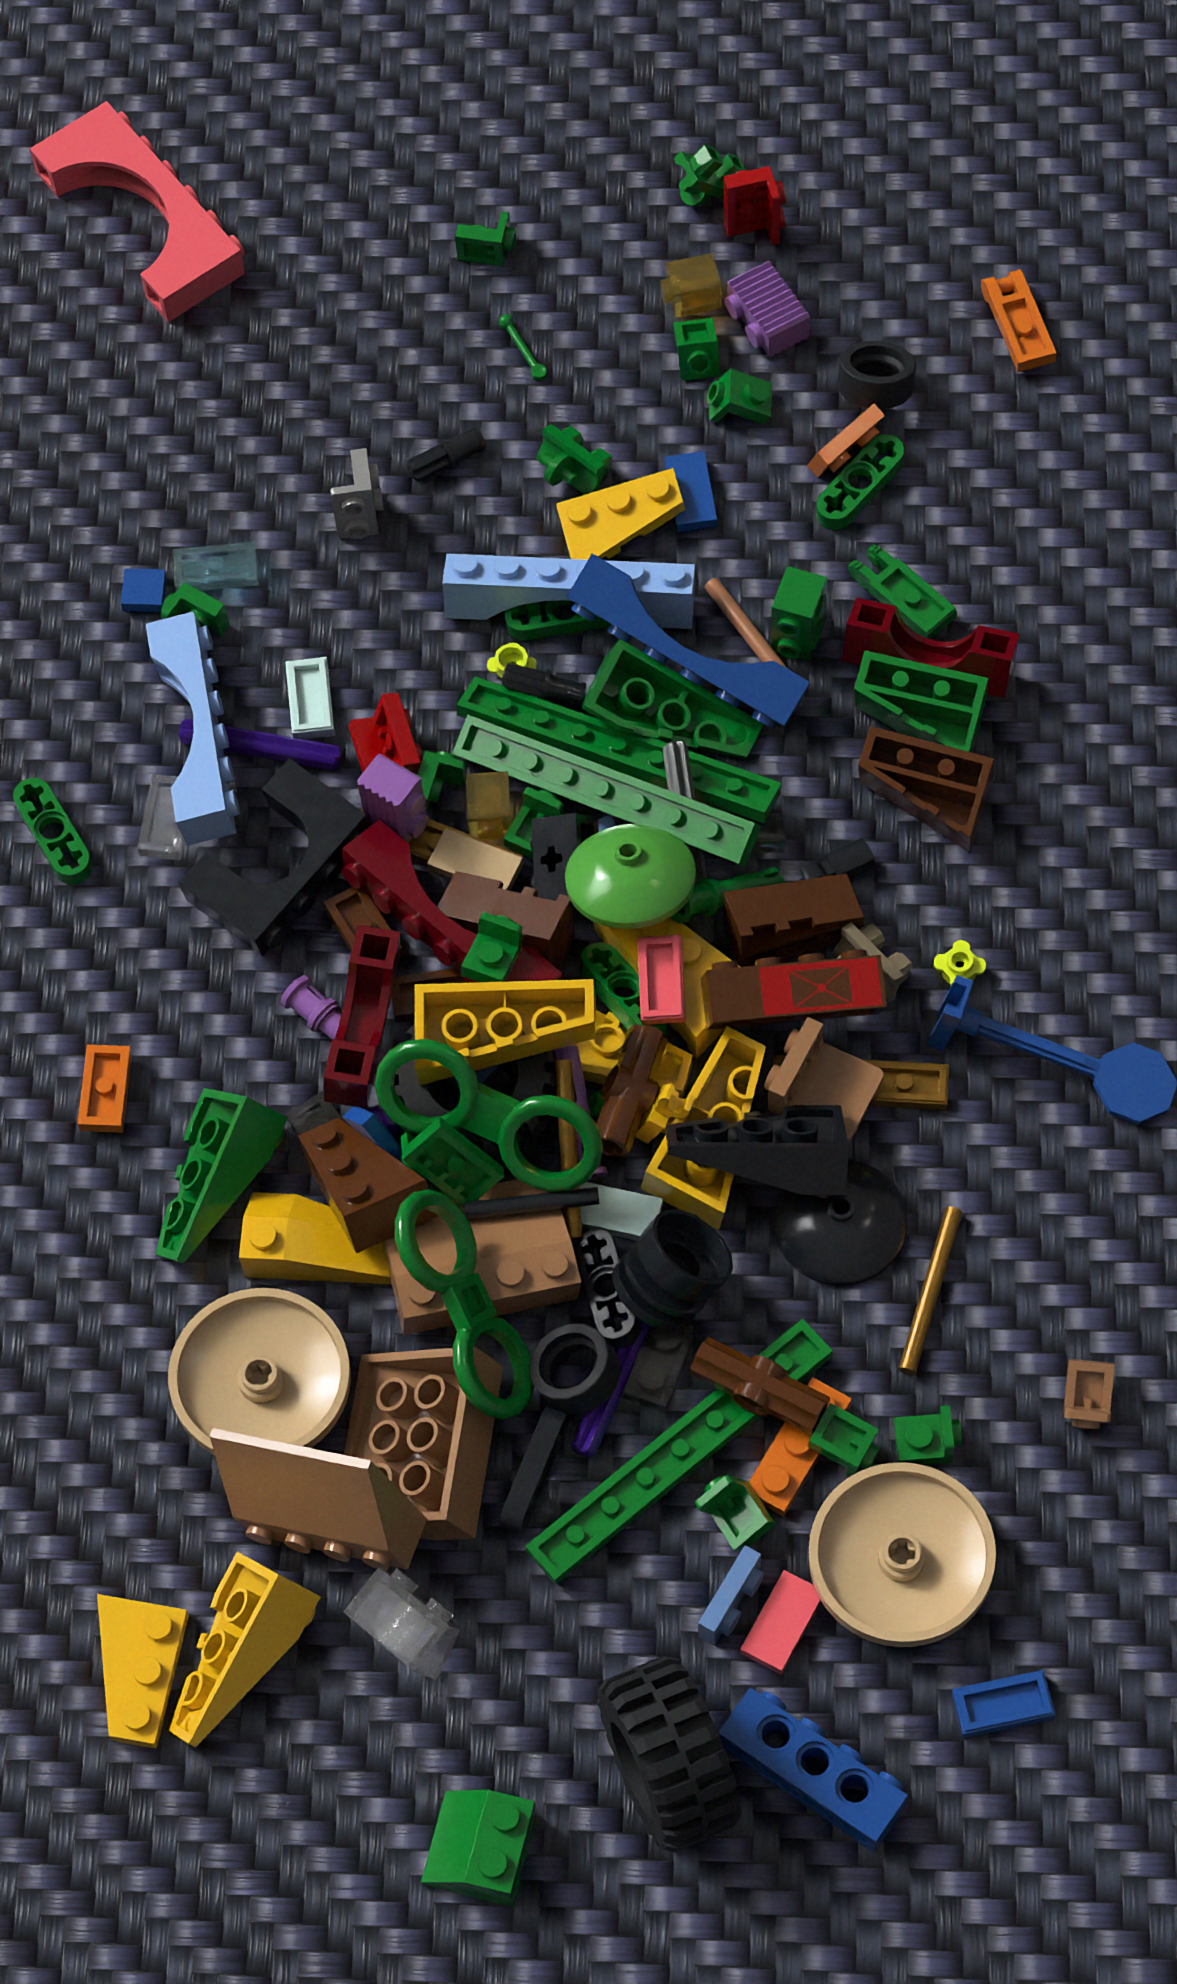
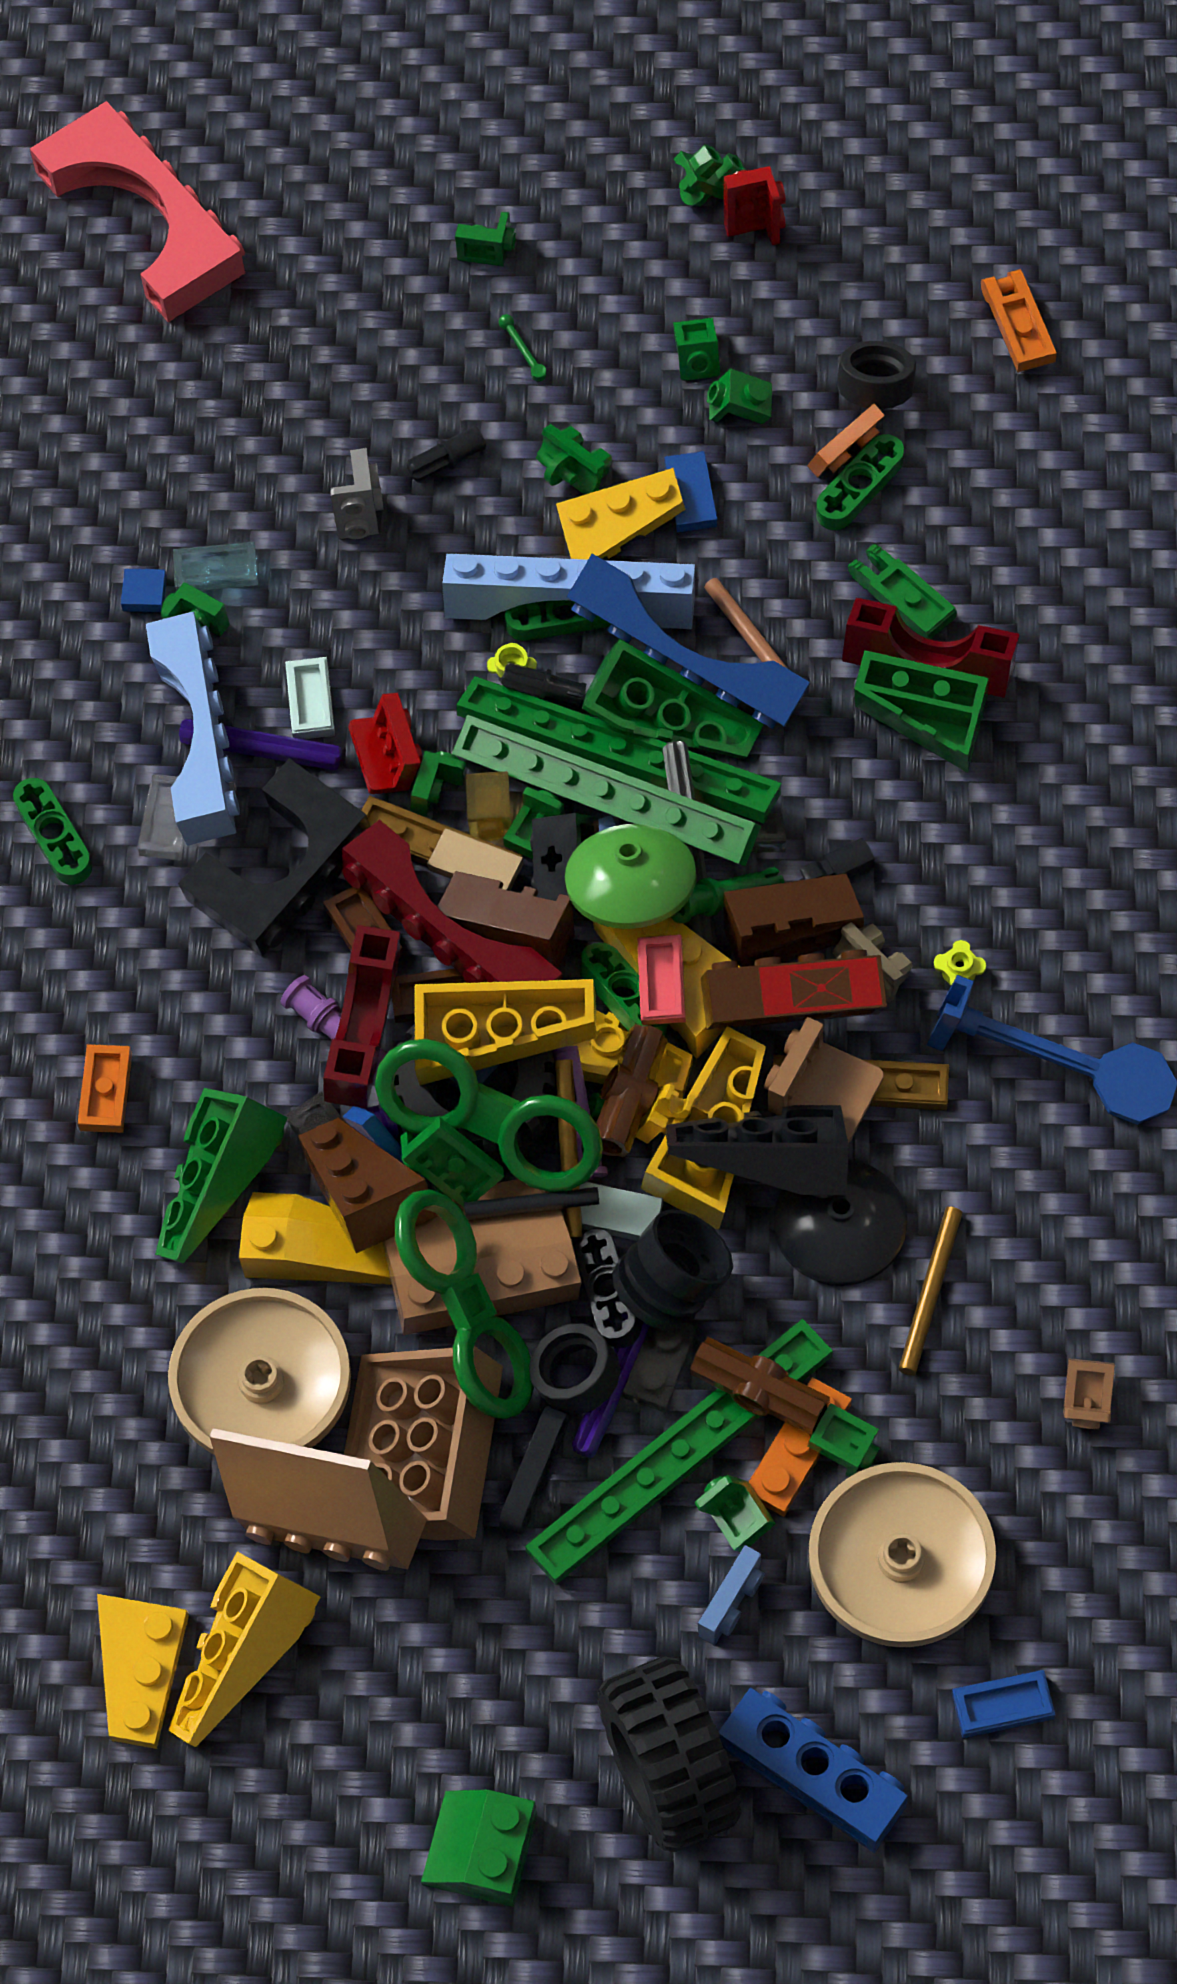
(393, 797): medium lavender brick -> none
(404, 1622): clear slope -> none
(493, 949): green bracket -> none
(692, 285): clear yellow brick -> none
(767, 309): medium lavender brick -> none
(781, 1622): coral tile -> none
(798, 613): green brick -> none
(927, 1437): green bracket -> none
(928, 781): reddish brown wedge -> none

